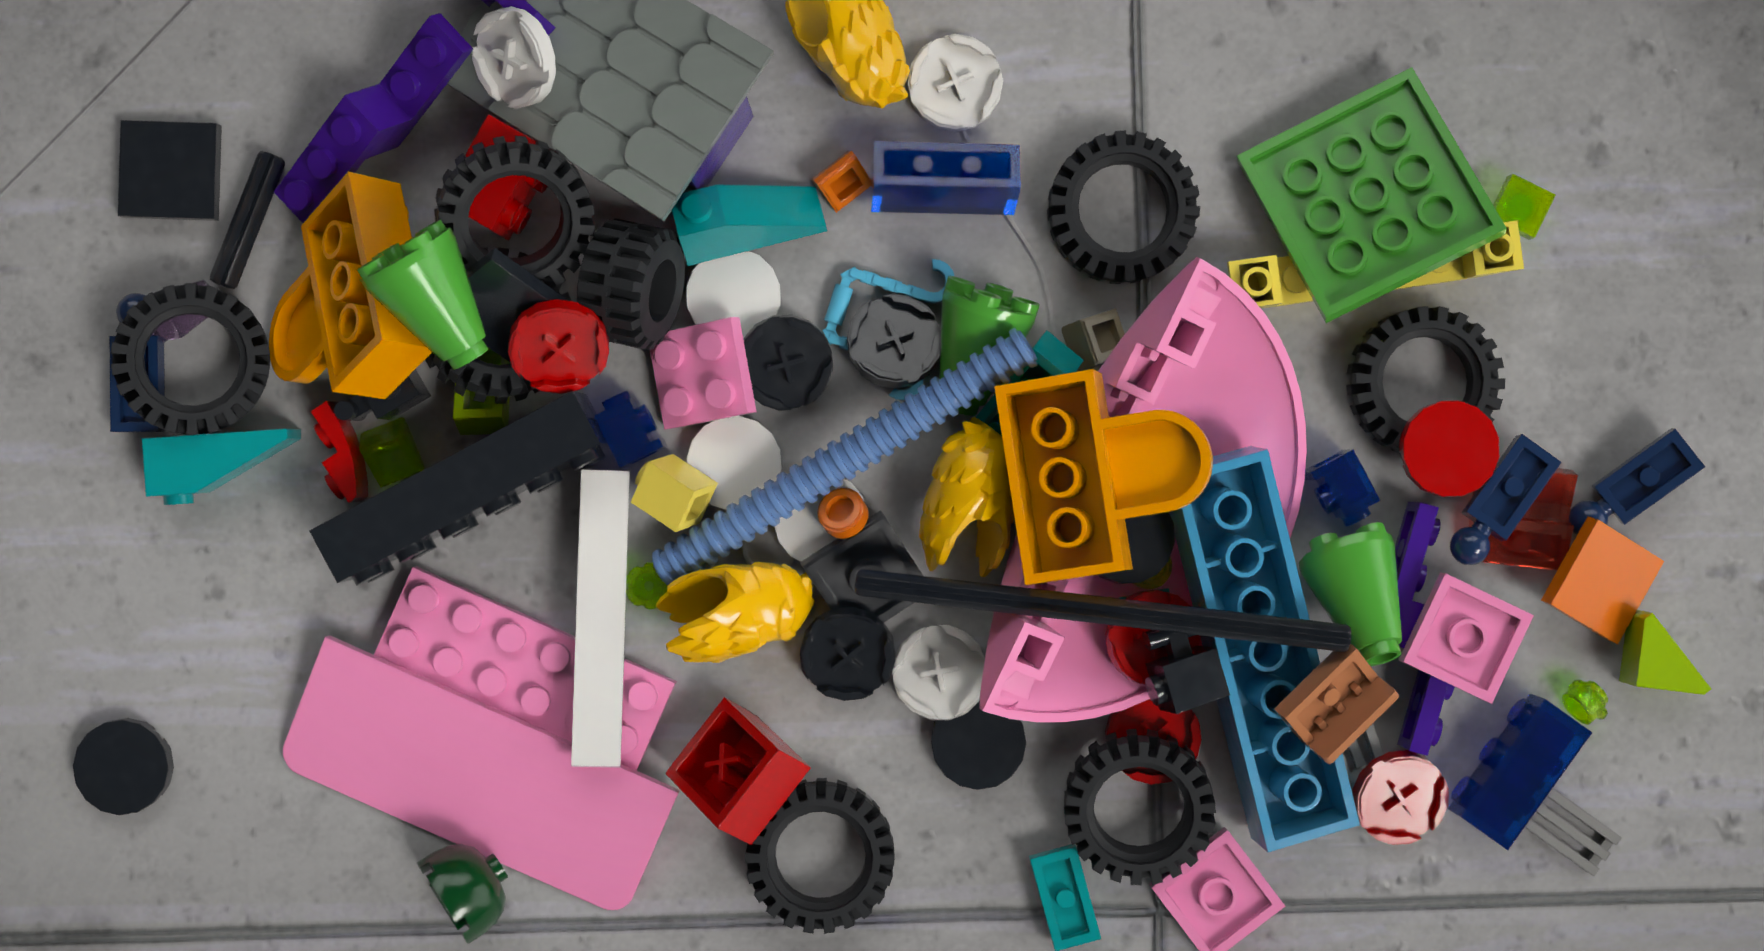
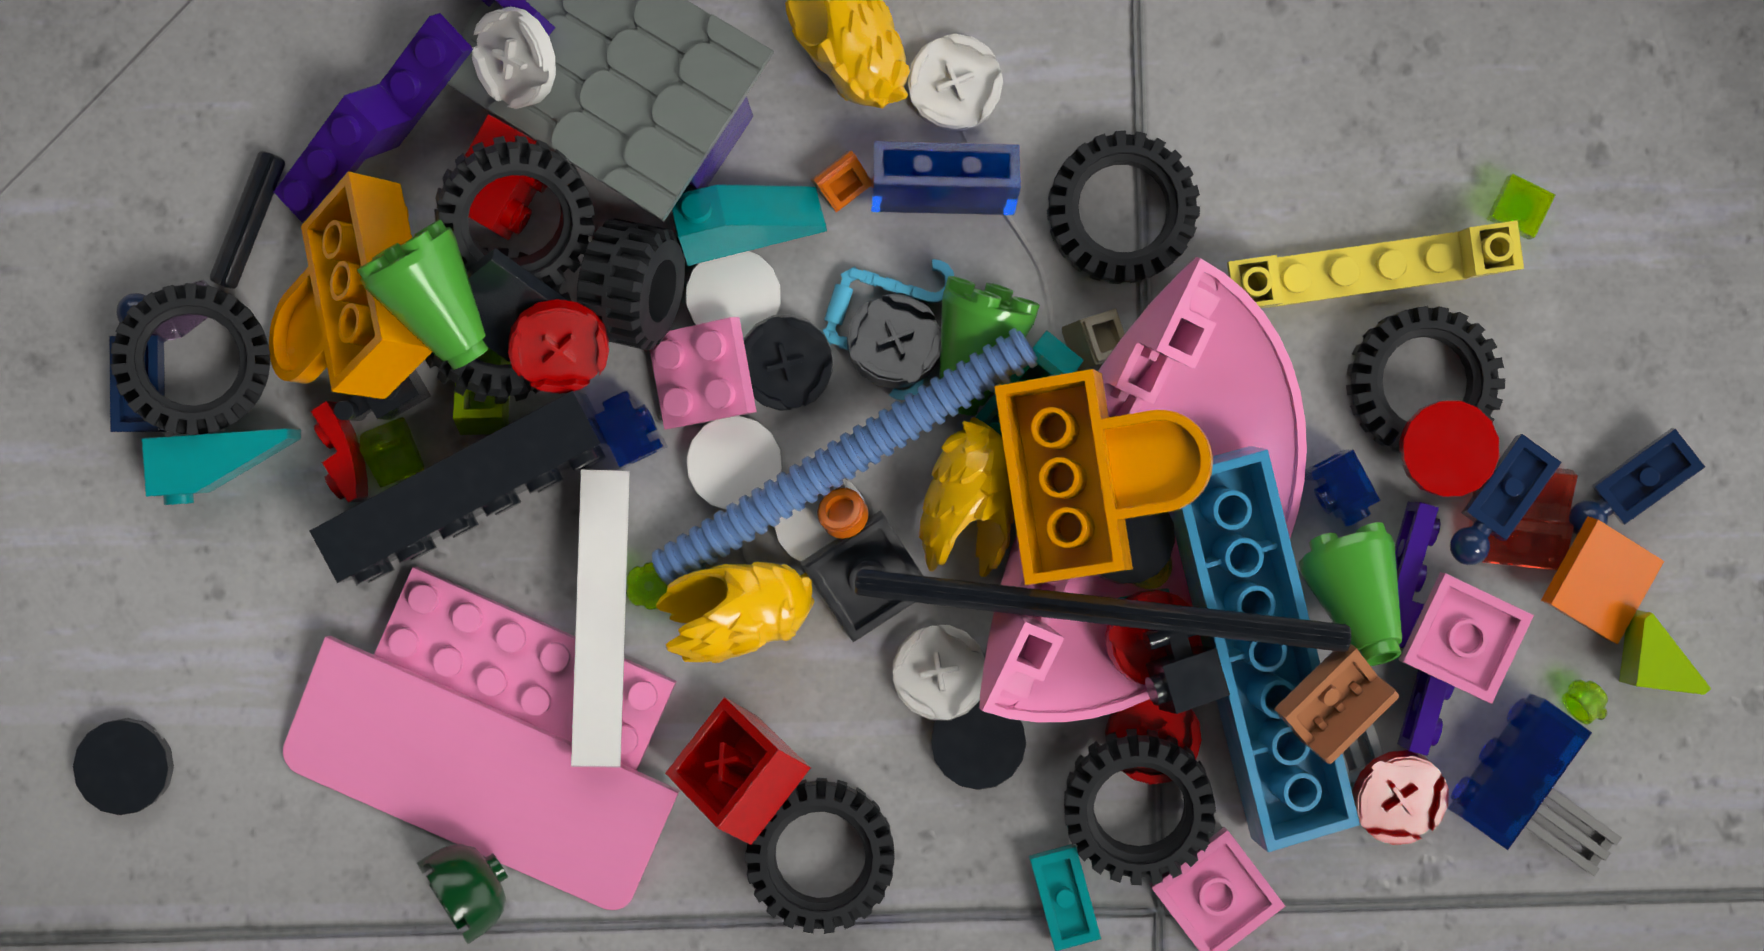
(169, 170): black tile -> none
(673, 492): light yellow brick -> none
(847, 653): black tile -> none
(1370, 195): bright green plate -> none

